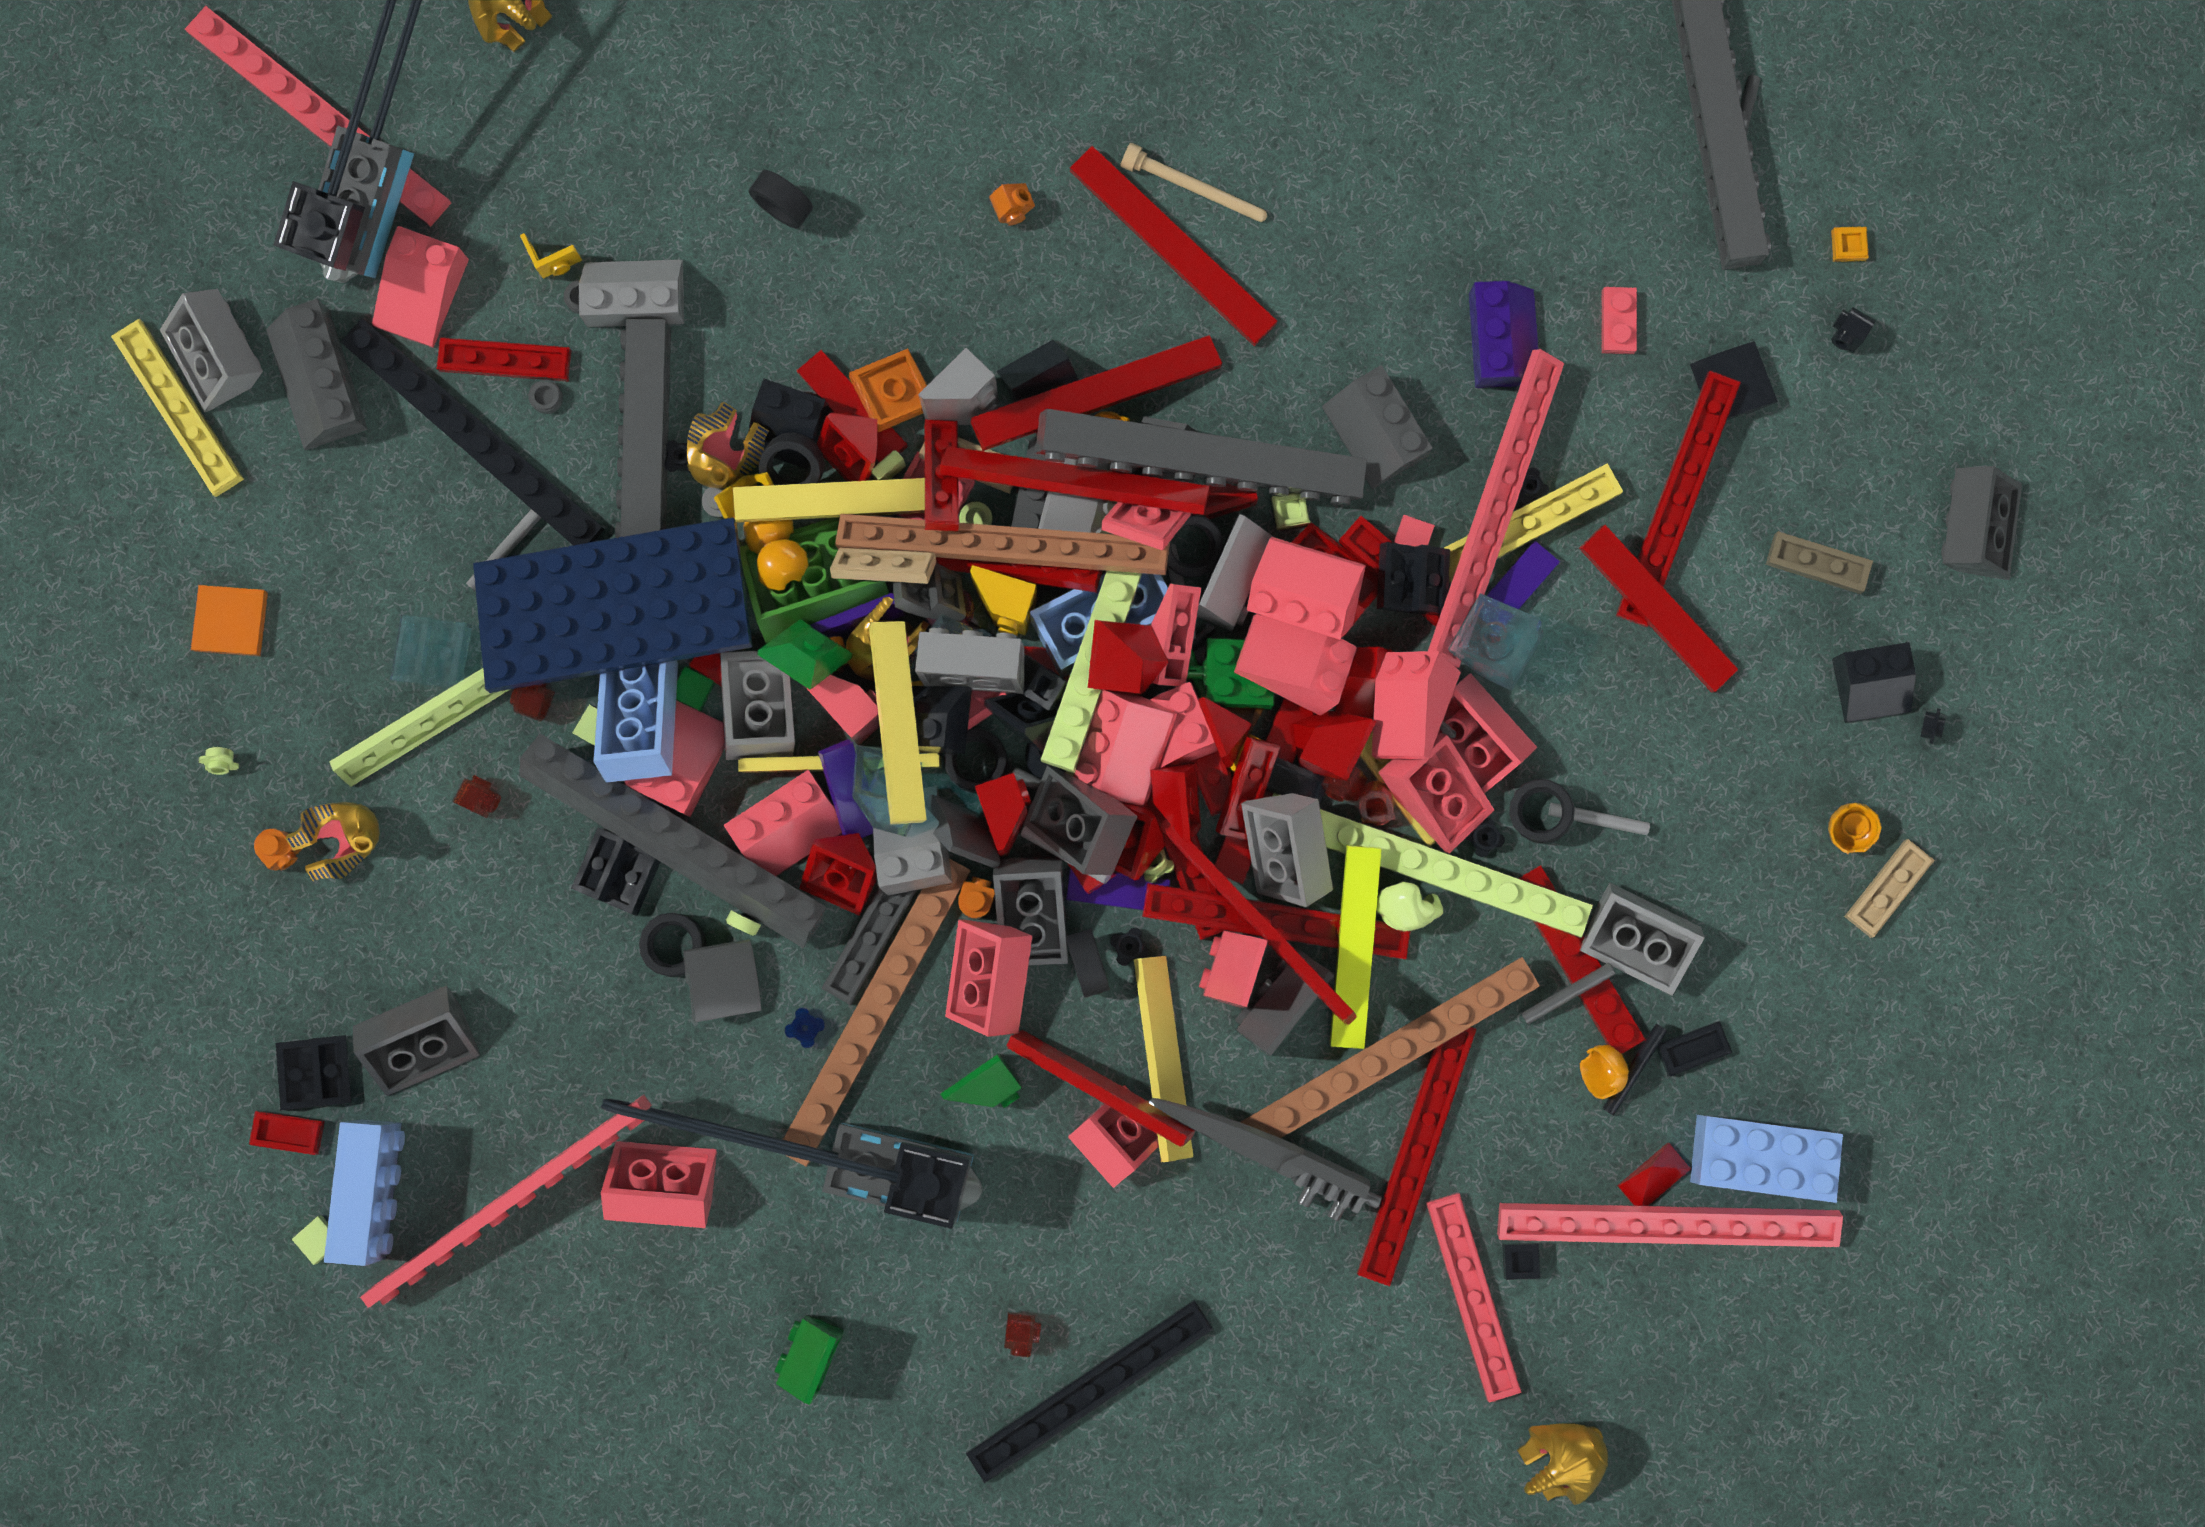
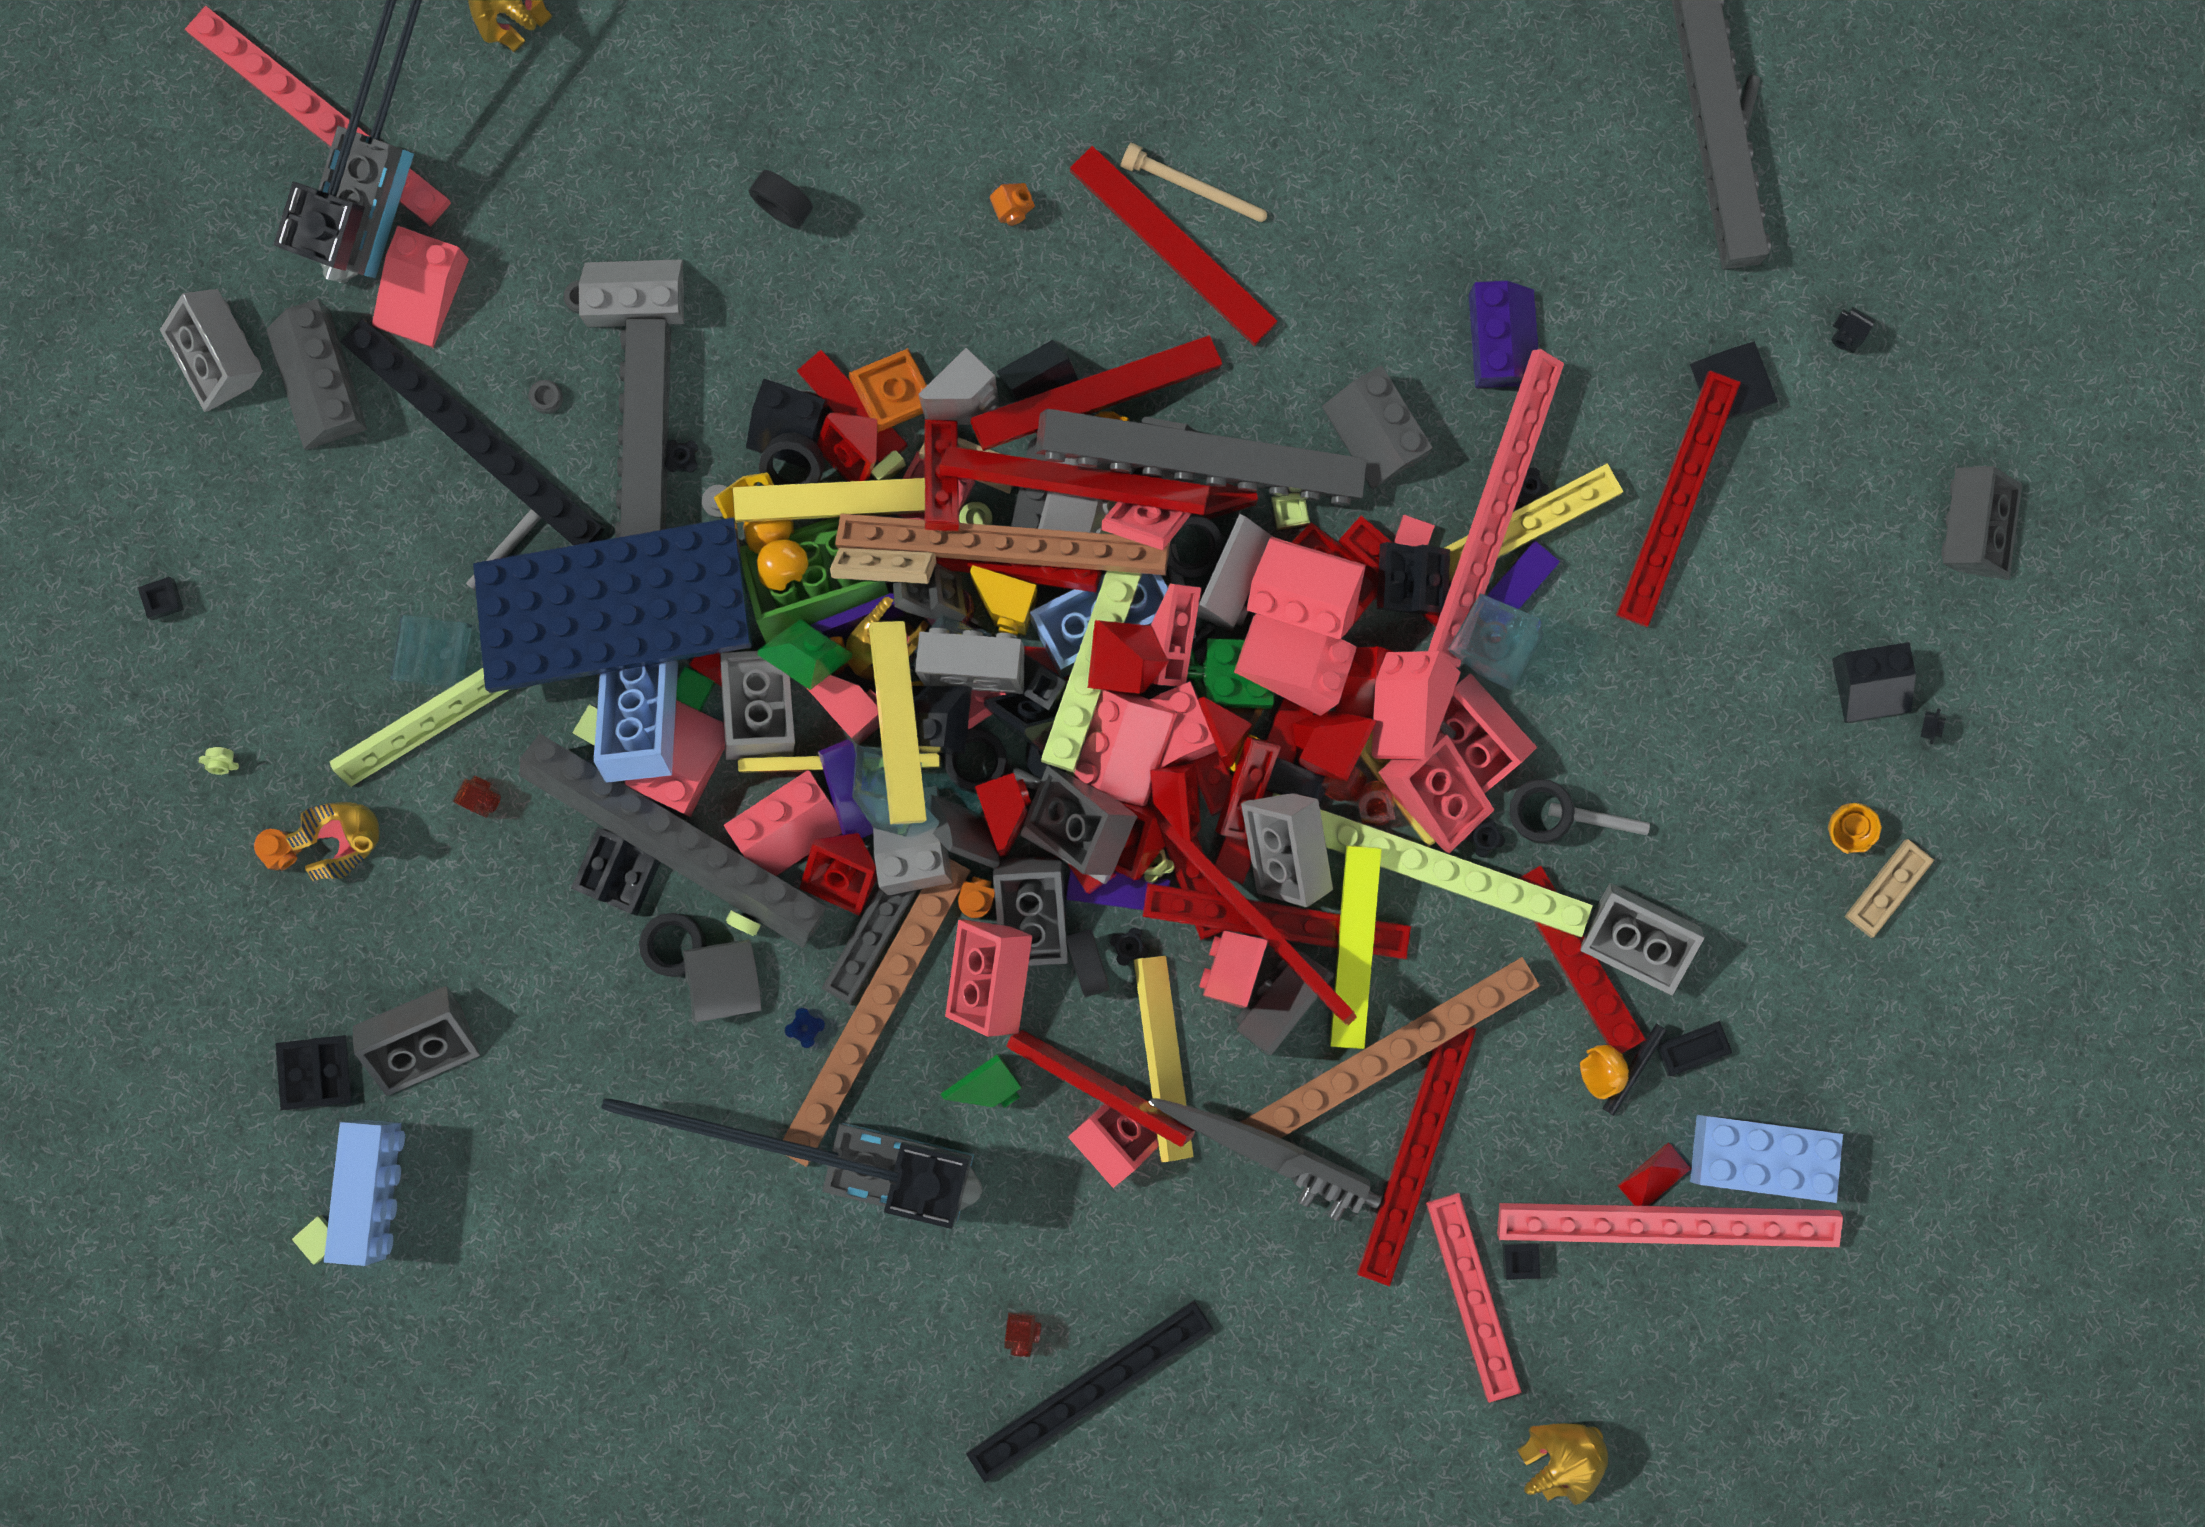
(160, 598): none -> black plate
(177, 407): light yellow tile -> none
(229, 620): orange tile -> none
(286, 1132): red tile -> none
(496, 1210): coral plate -> none
(504, 359): red tile -> none
(532, 701): clear red plate -> none
(554, 264): yellow bracket -> none
(659, 1184): coral slope -> none
(710, 453): pearl gold piece -> none
(808, 1358): green slope -> none
(1404, 908): yellowish green hair -> none
(1568, 993): dark grey bar -> none
(1619, 320): coral plate -> none
(1658, 608): red tile -> none
(1819, 562): dark tan plate -> none
(1849, 244): light orange tile -> none

